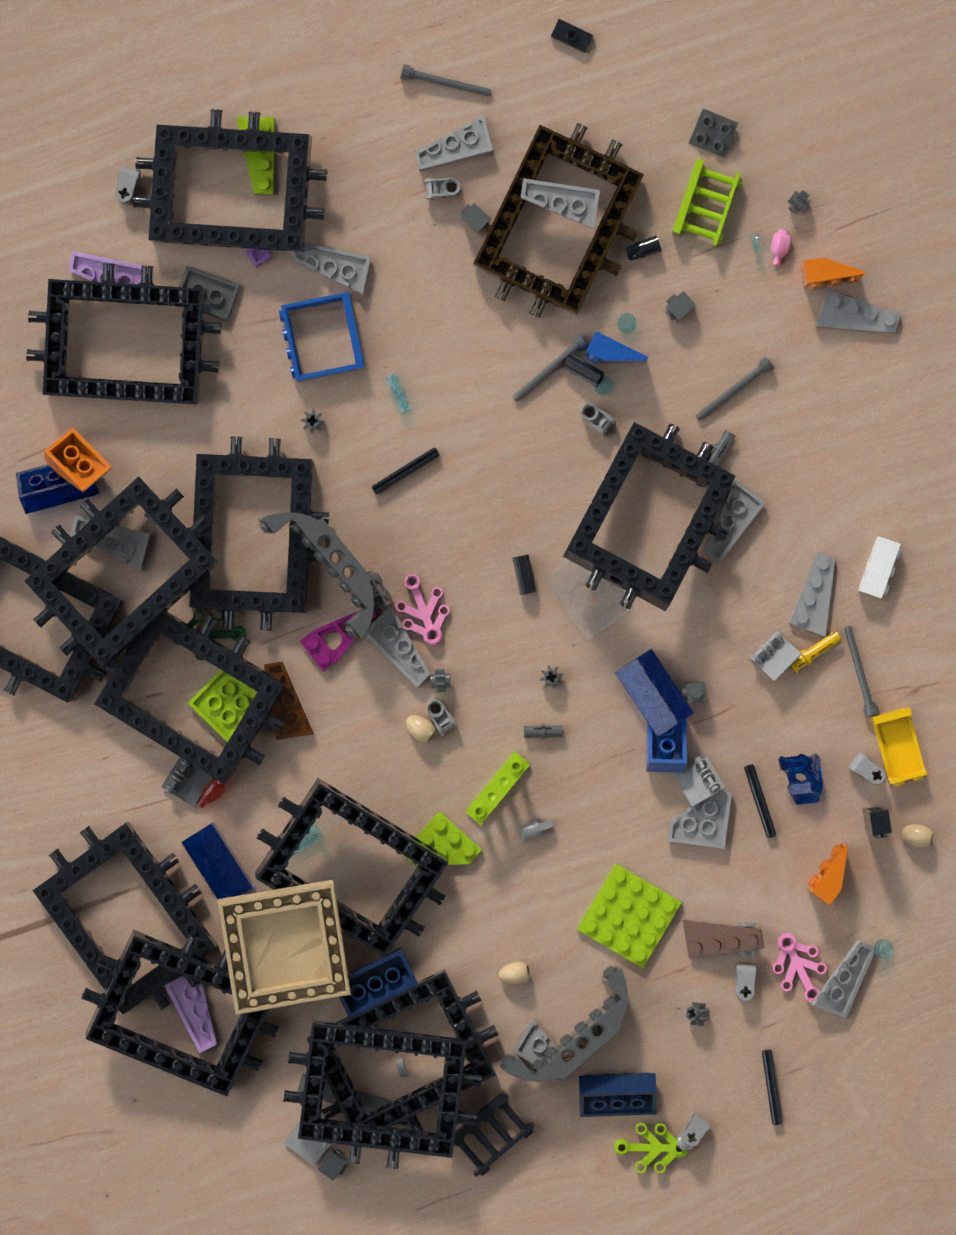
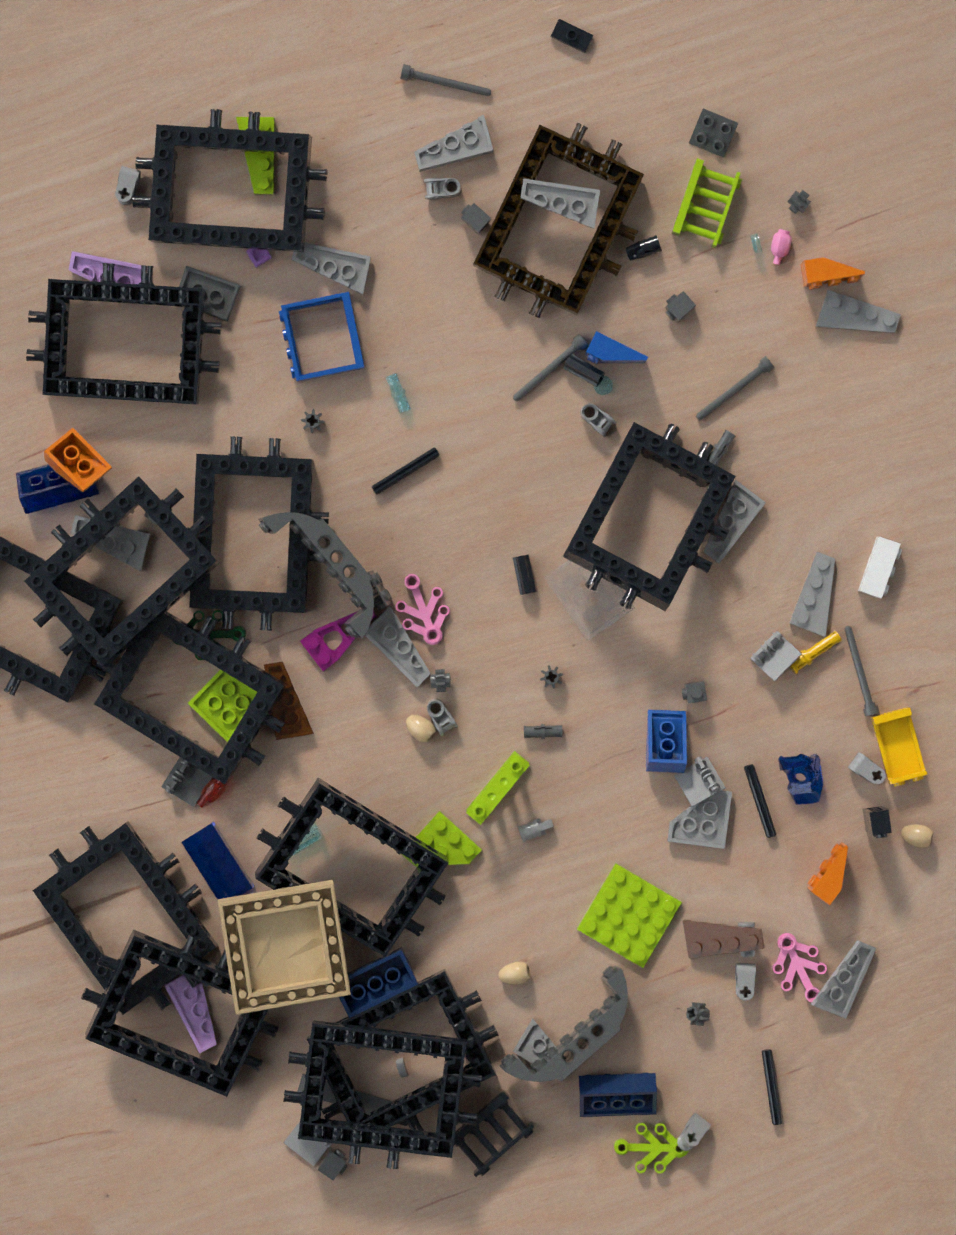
(626, 323): clear light blue tile -> none
(654, 692): clear blue slope -> none
(883, 948): clear light blue tile -> none

